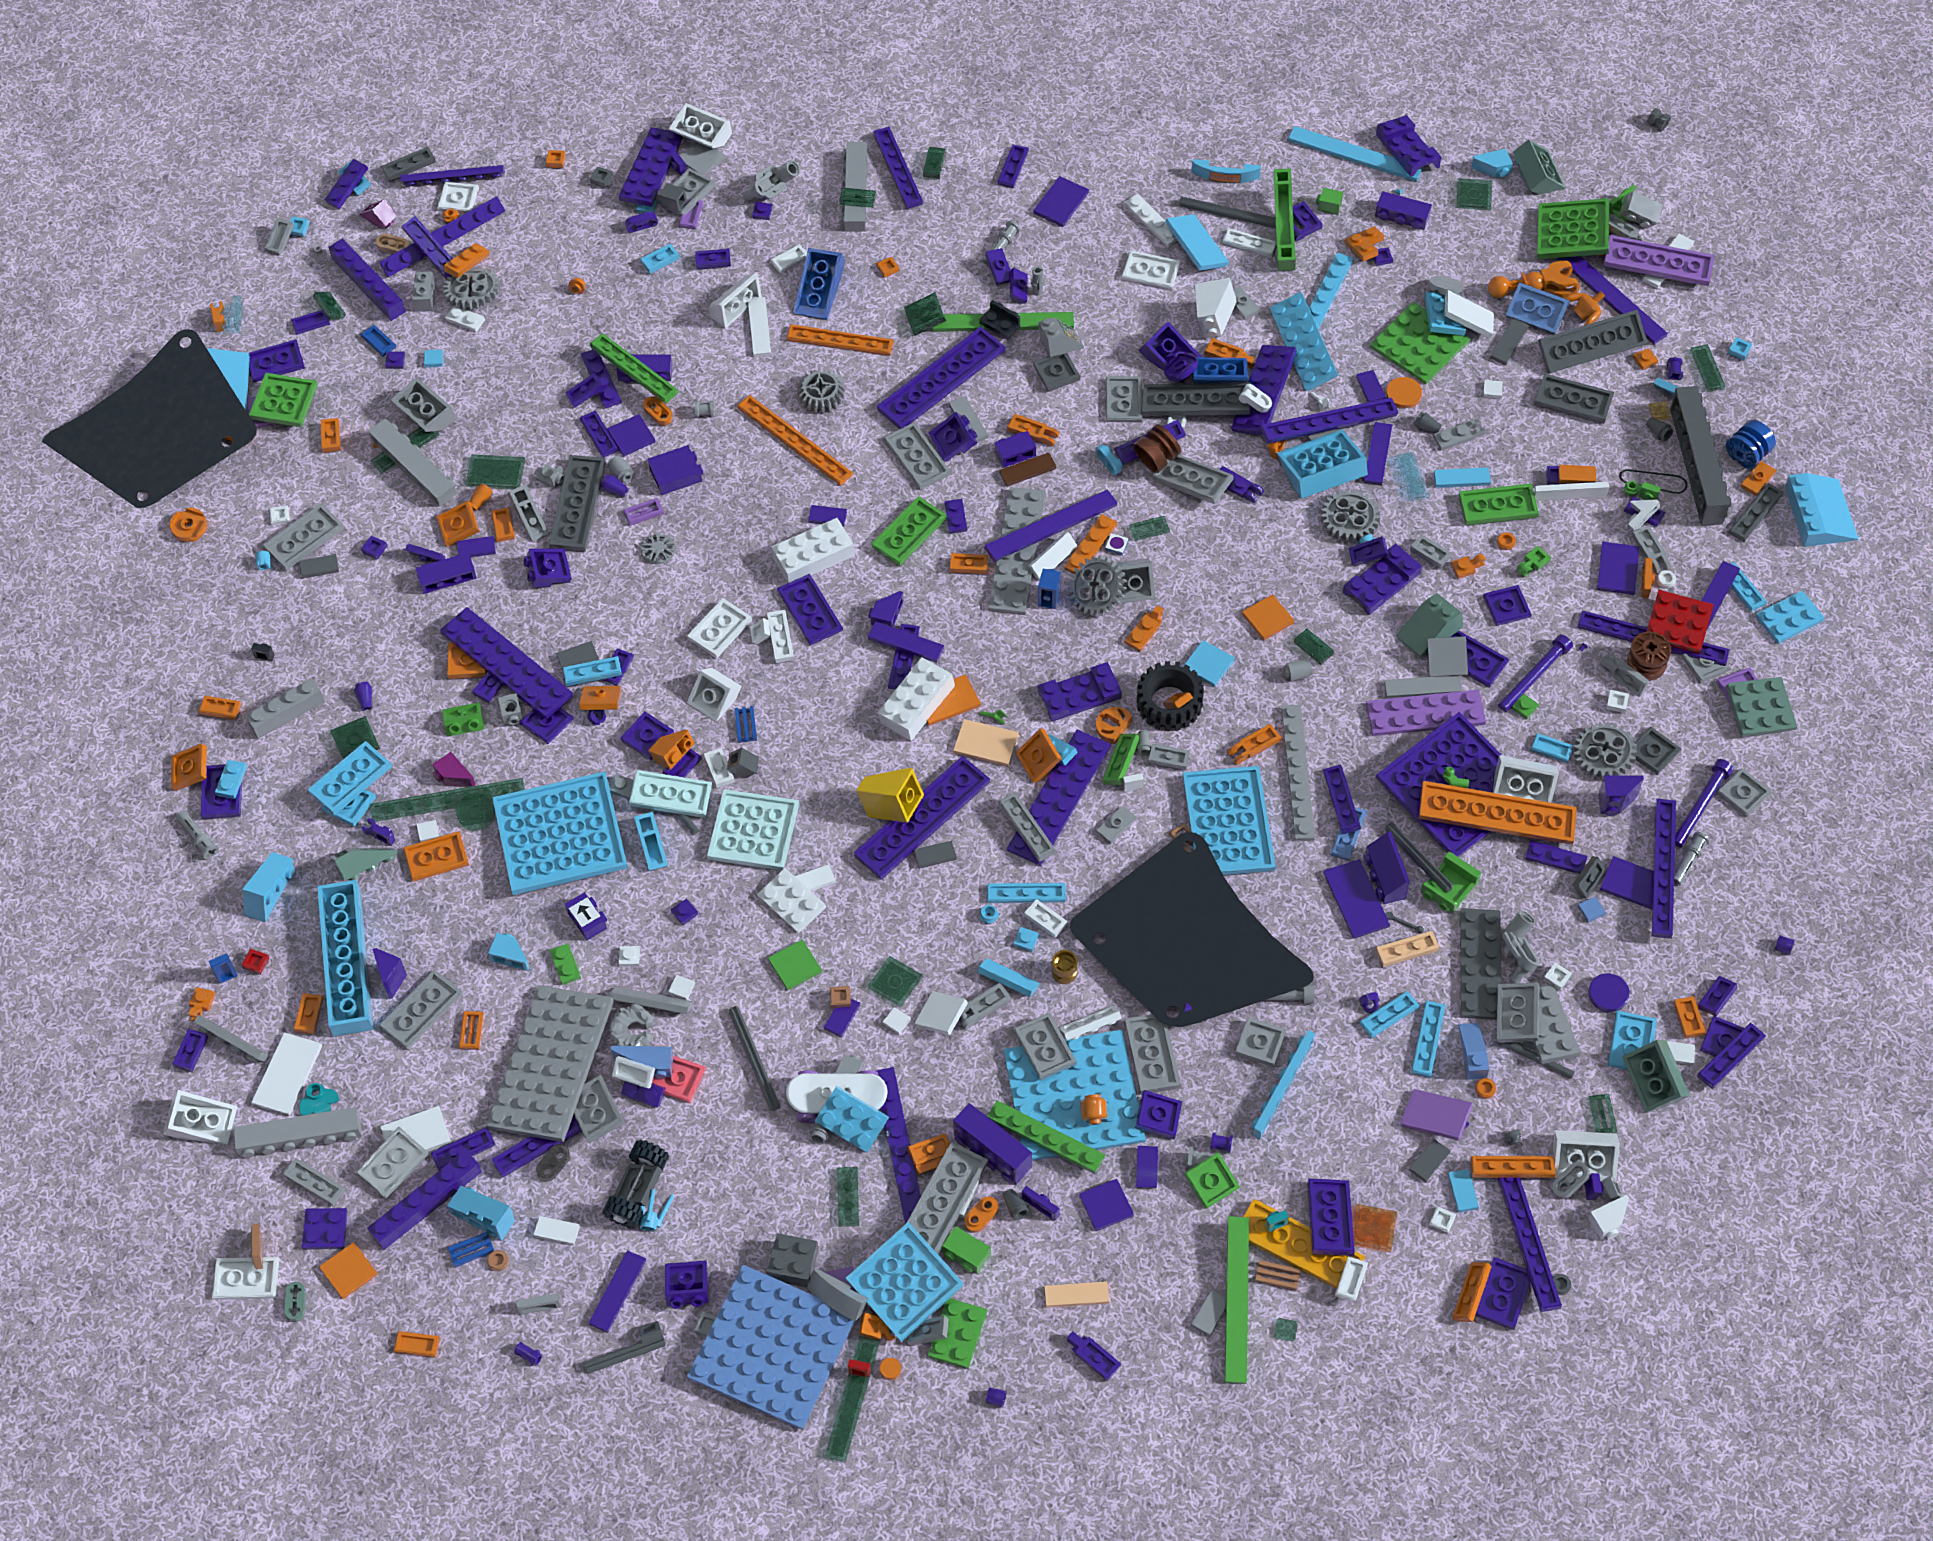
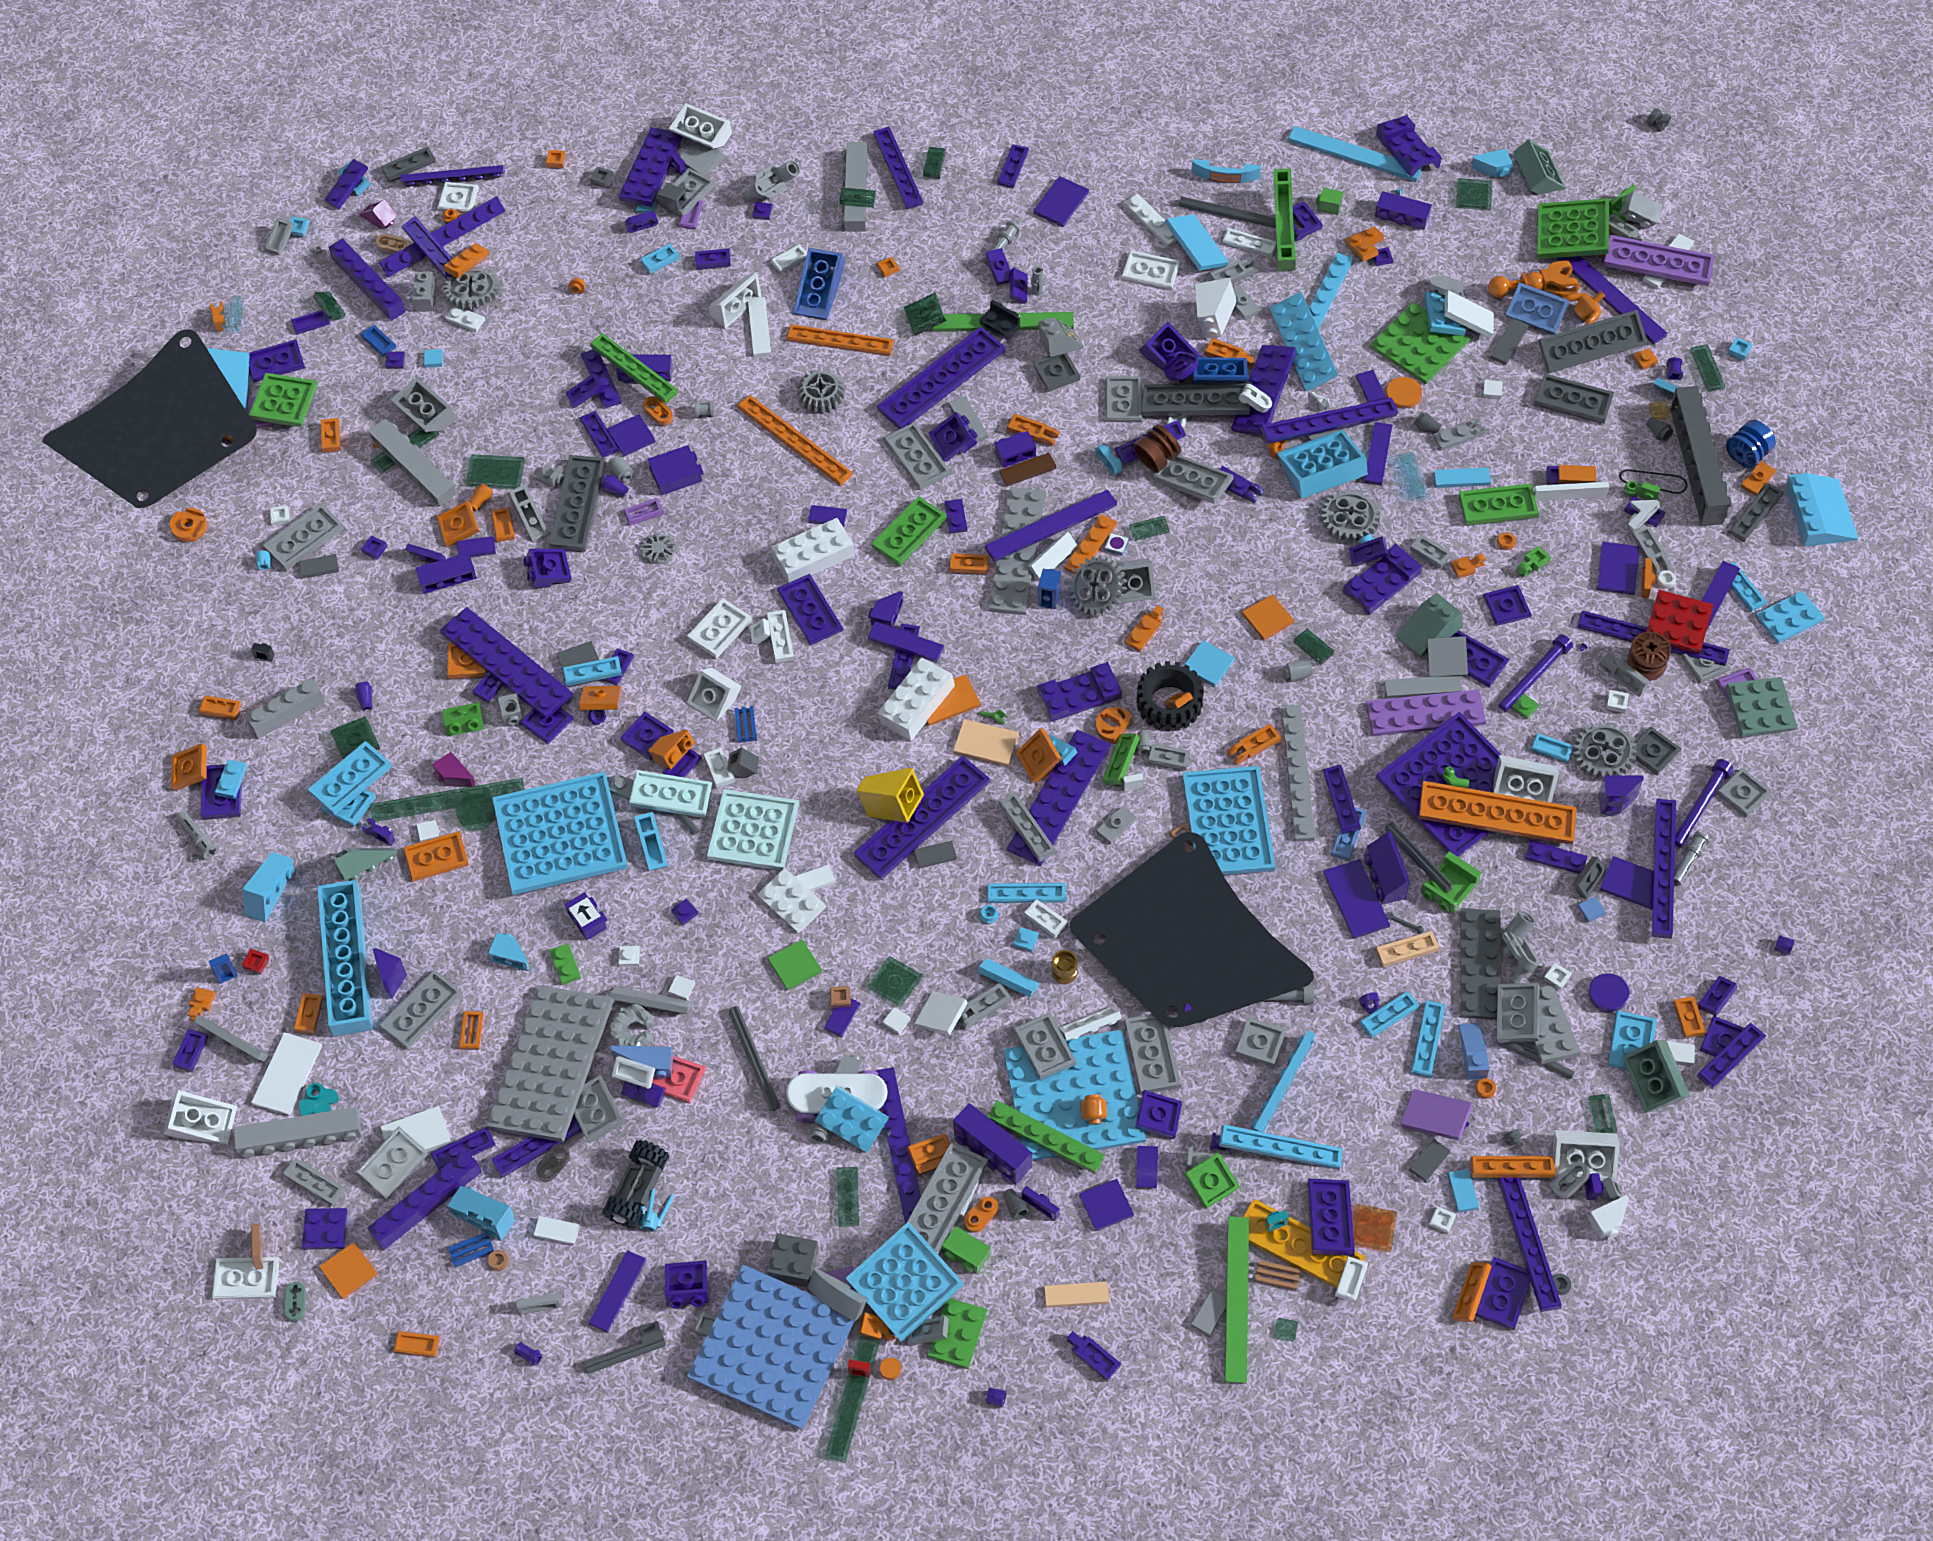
(1235, 271): none -> light grey hinge
(1280, 1147): none -> medium azure tile

